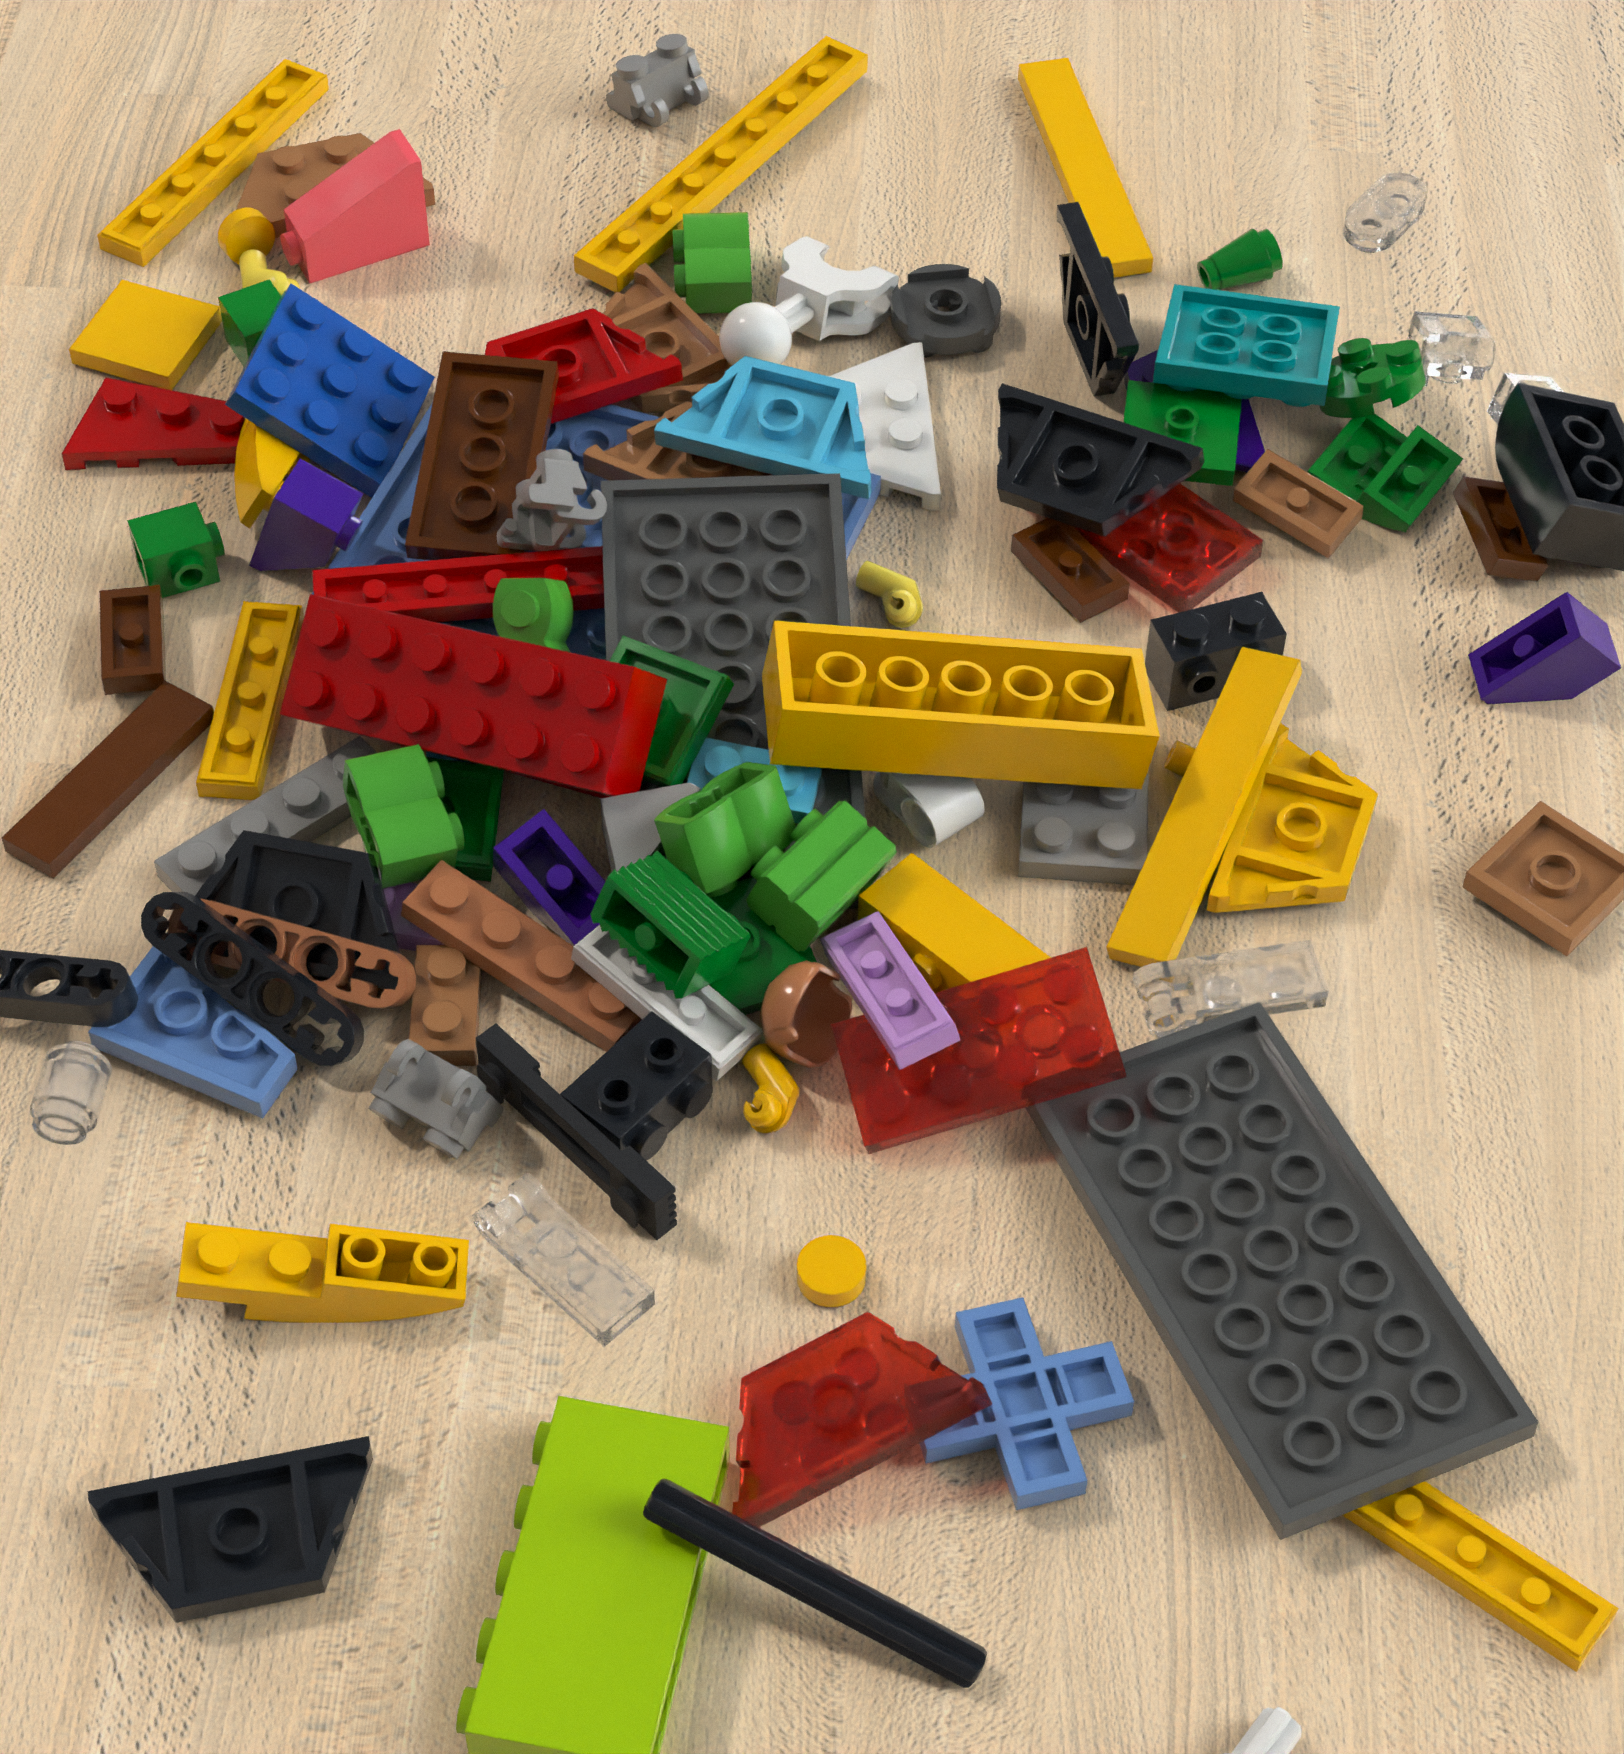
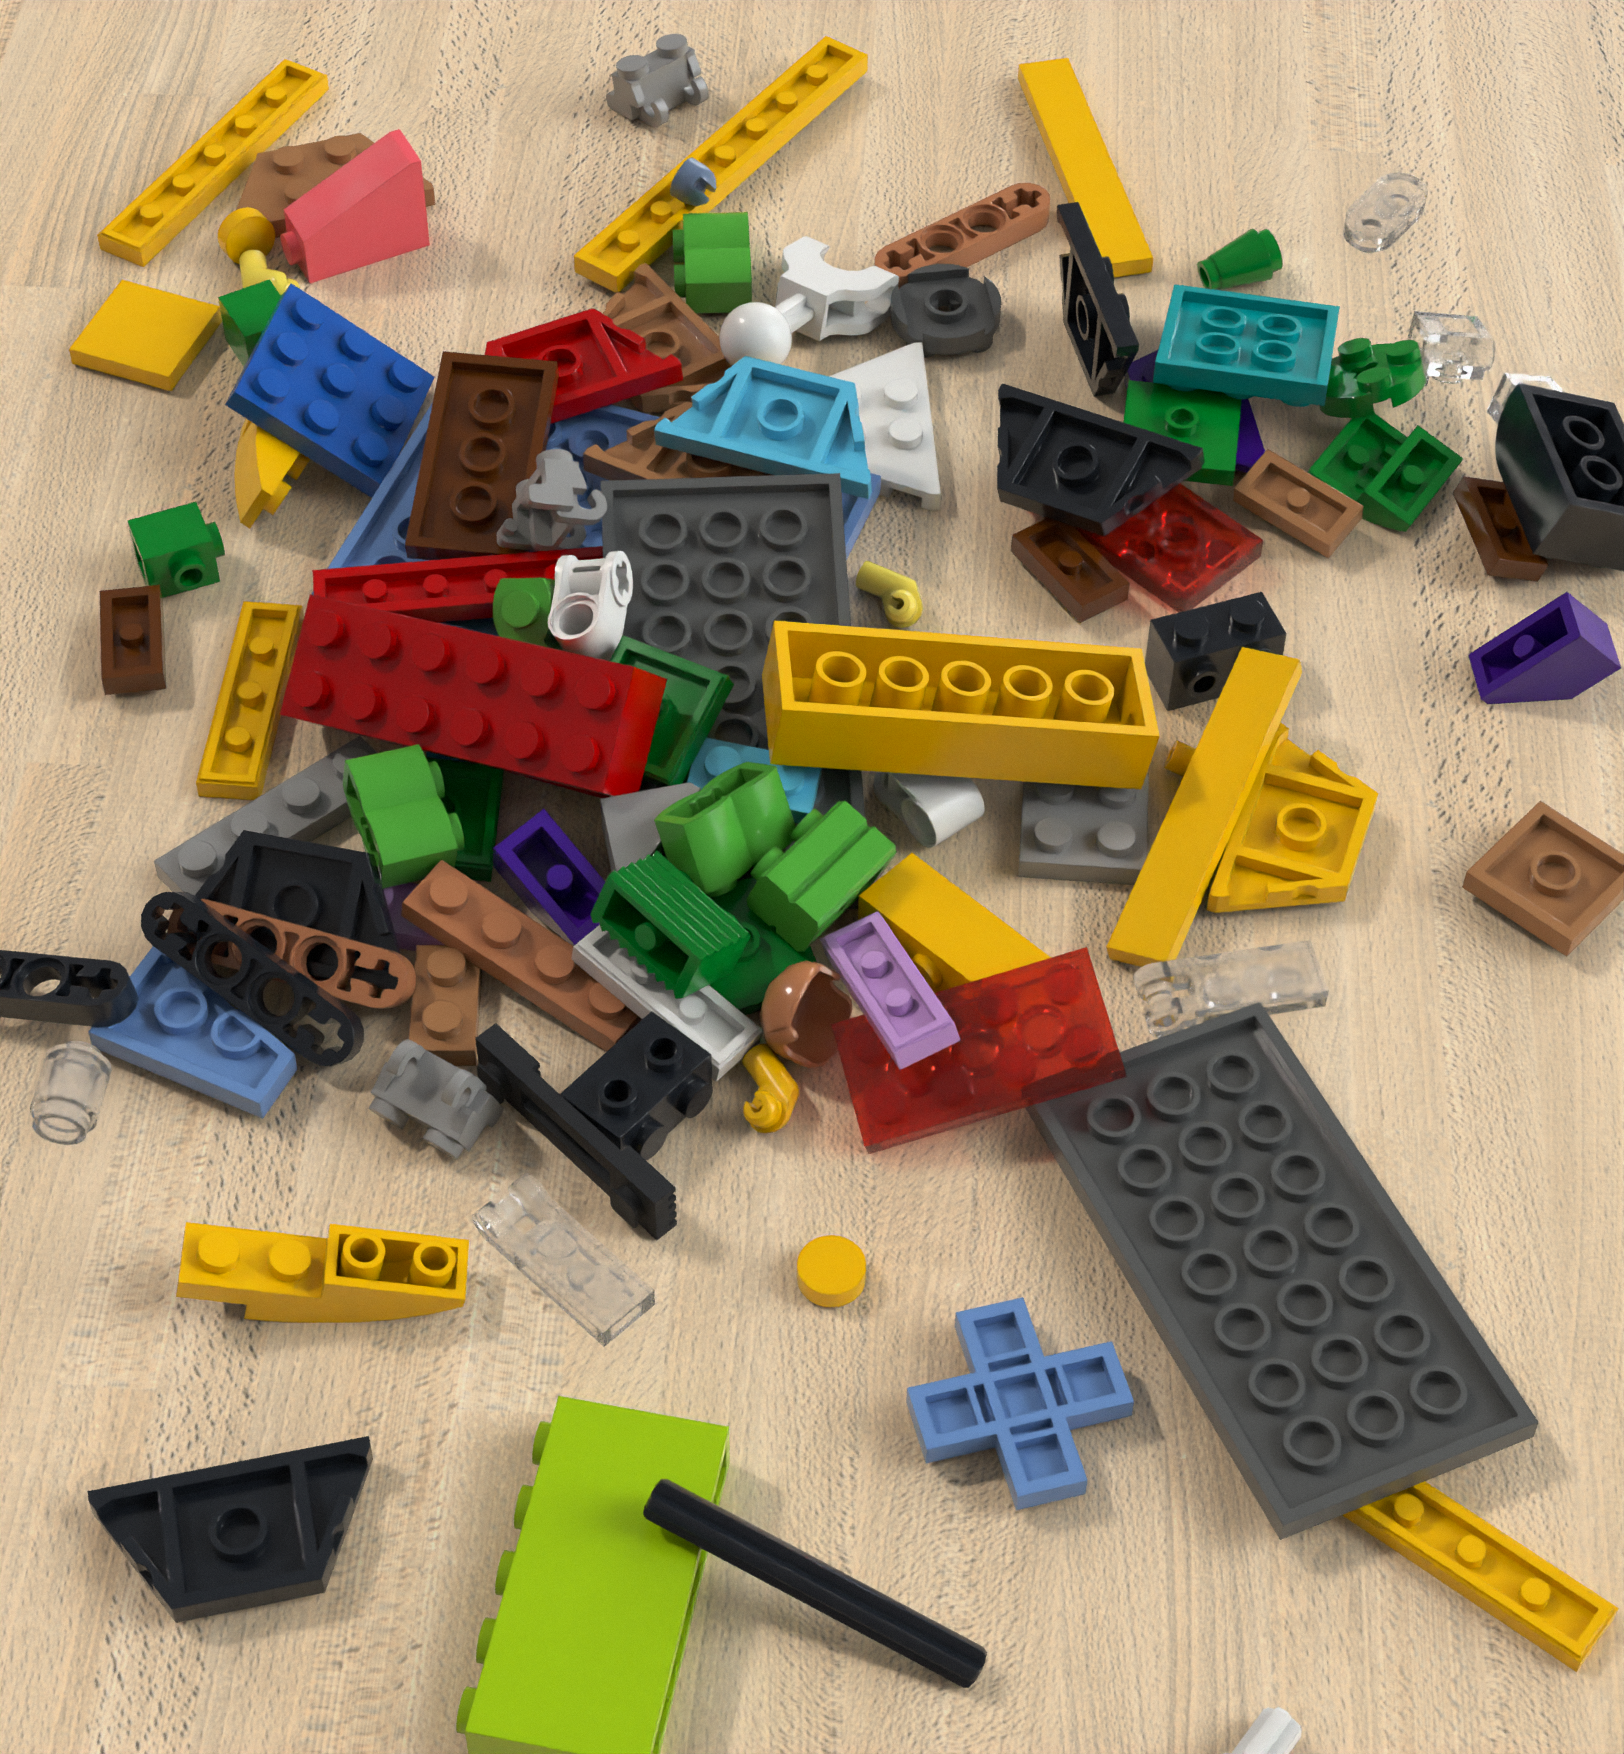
(108, 779): reddish brown tile -> none
(152, 422): red wing -> none
(307, 521): dark purple slope -> none
(591, 603): none -> white piece
(691, 183): none -> sand blue hinge
(840, 1412): clear red wing -> none
(1014, 212): none -> nougat beam

